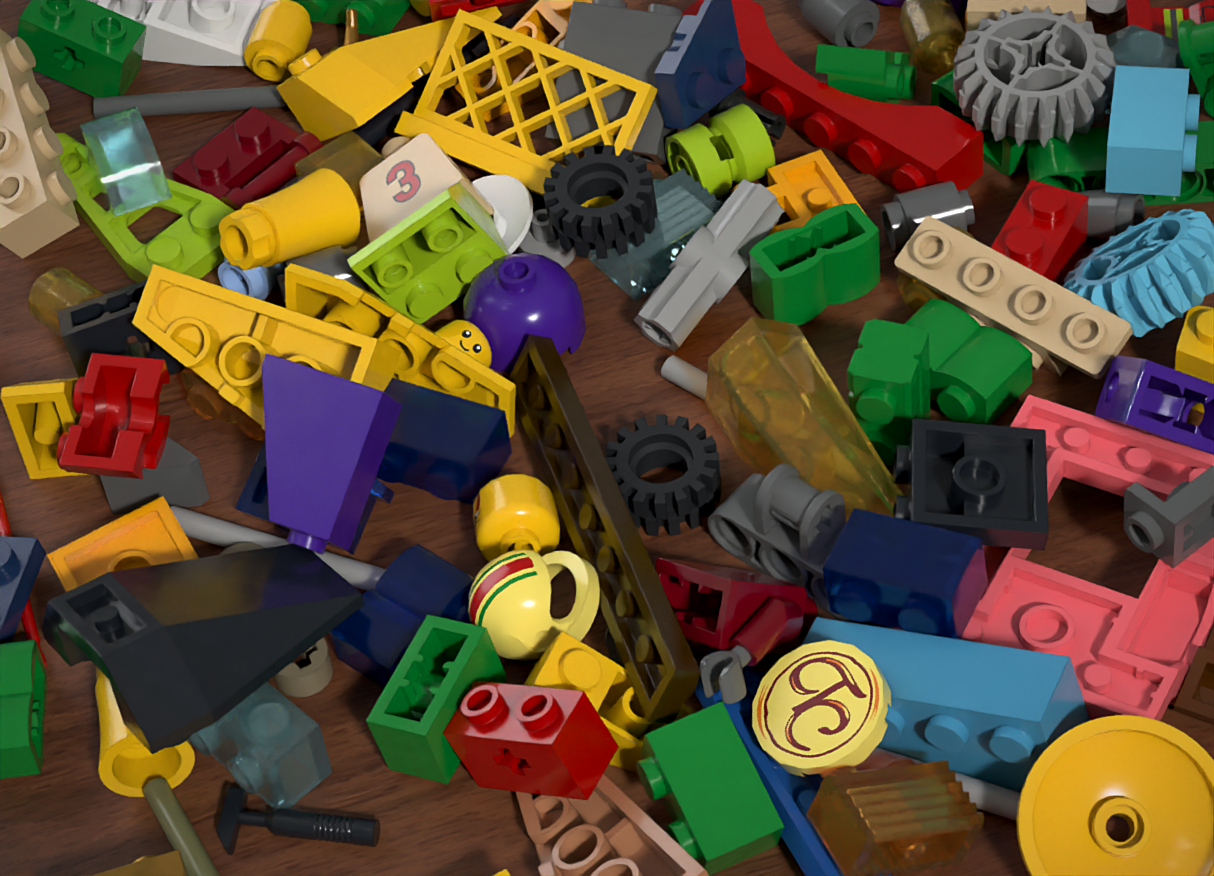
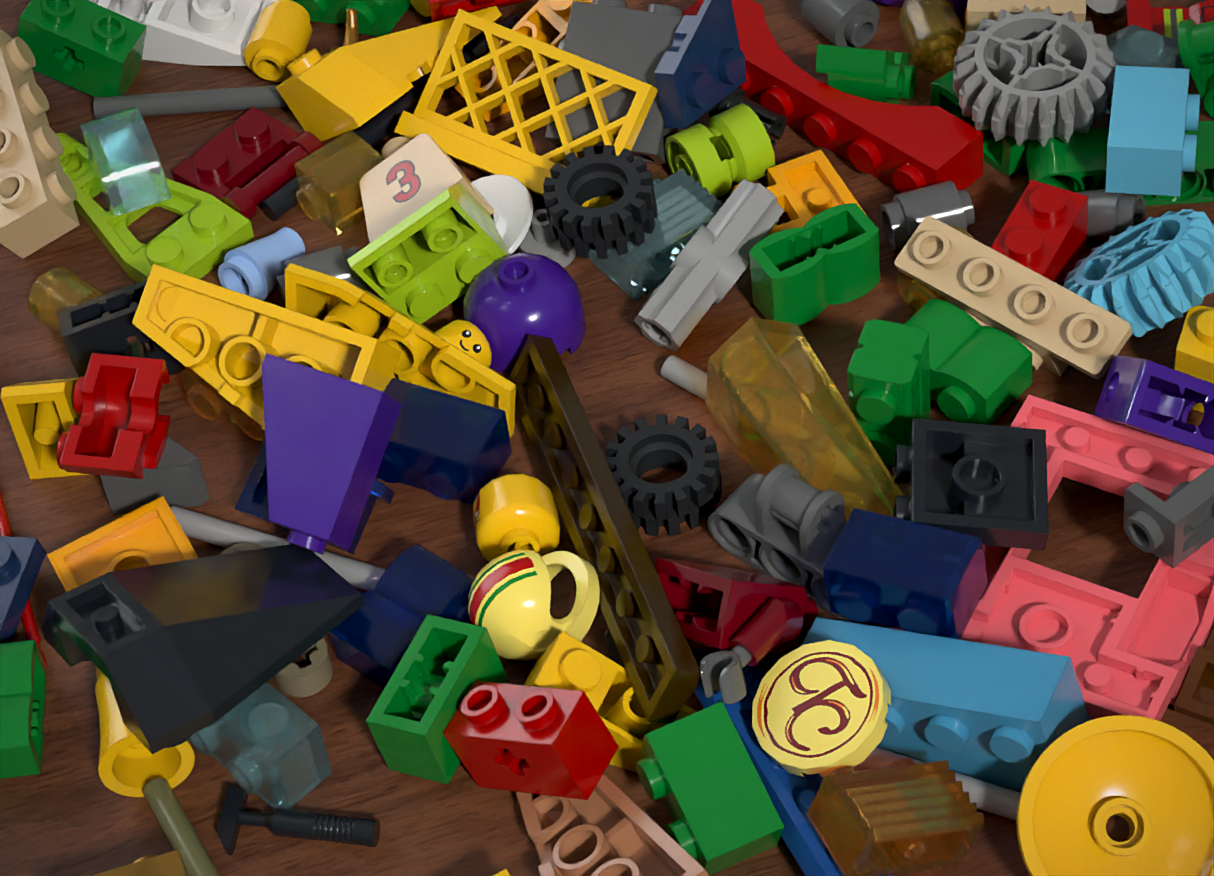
(292, 222): yellow plant -> none

